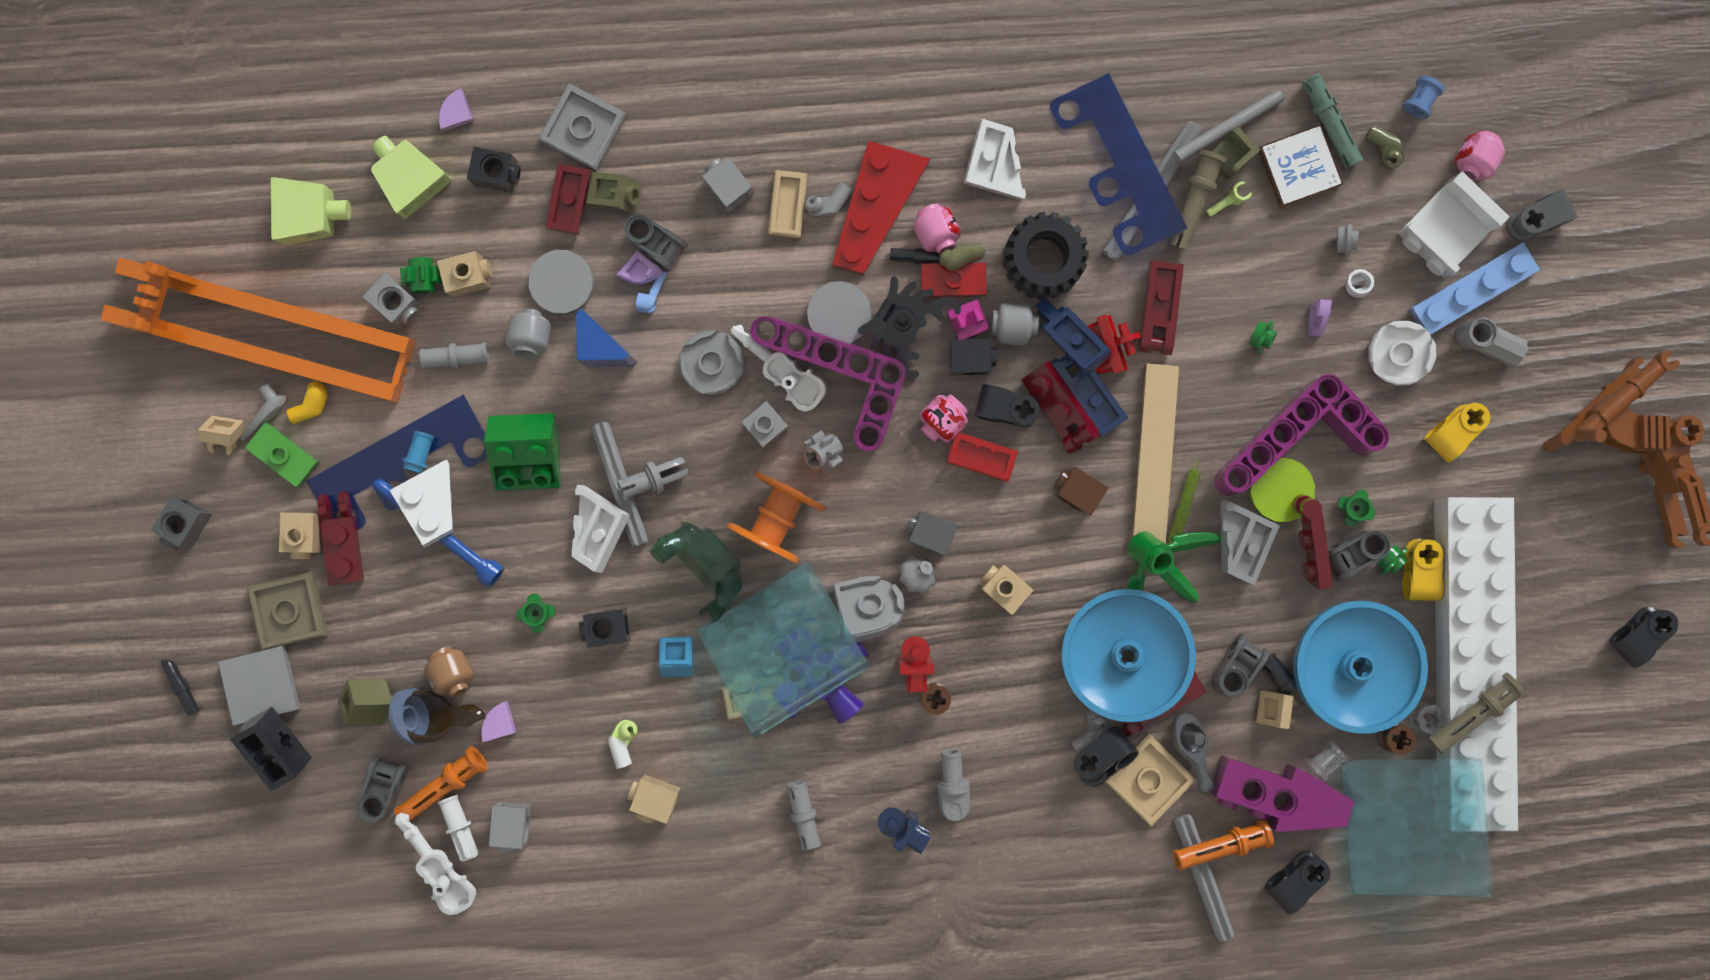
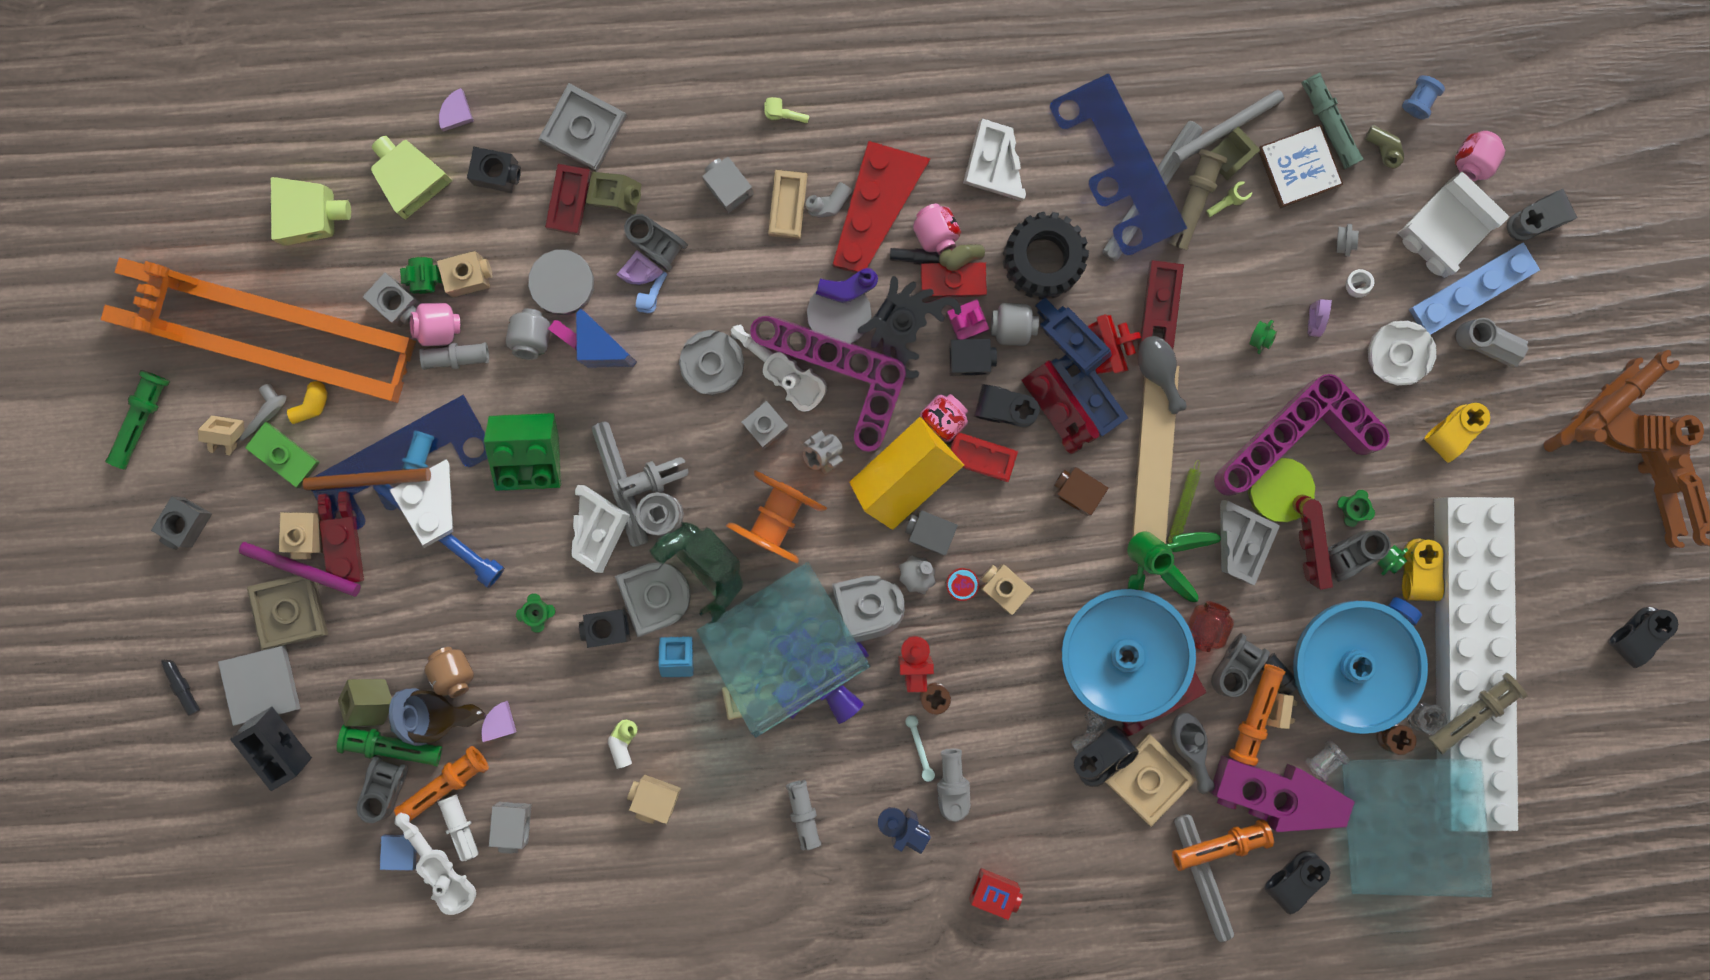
(141, 406): none -> green pin
(299, 569): none -> magenta bar
(367, 479): none -> dark orange bar
(372, 739): none -> green pin
(397, 853): none -> medium blue tile
(434, 324): none -> bright pink head
(564, 333): none -> dark pink tile
(654, 596): none -> light grey tile
(659, 514): none -> light grey wheel
(774, 111): none -> yellowish green hand
(849, 289): none -> dark purple arm
(905, 474): none -> yellow slope
(927, 773): none -> light aqua hinge
(962, 584): none -> tile
(996, 894): none -> red brick
(1159, 365): none -> dark grey piece
(1210, 626): none -> clear red head
(1253, 729): none -> orange pin
(1407, 610): none -> blue tile

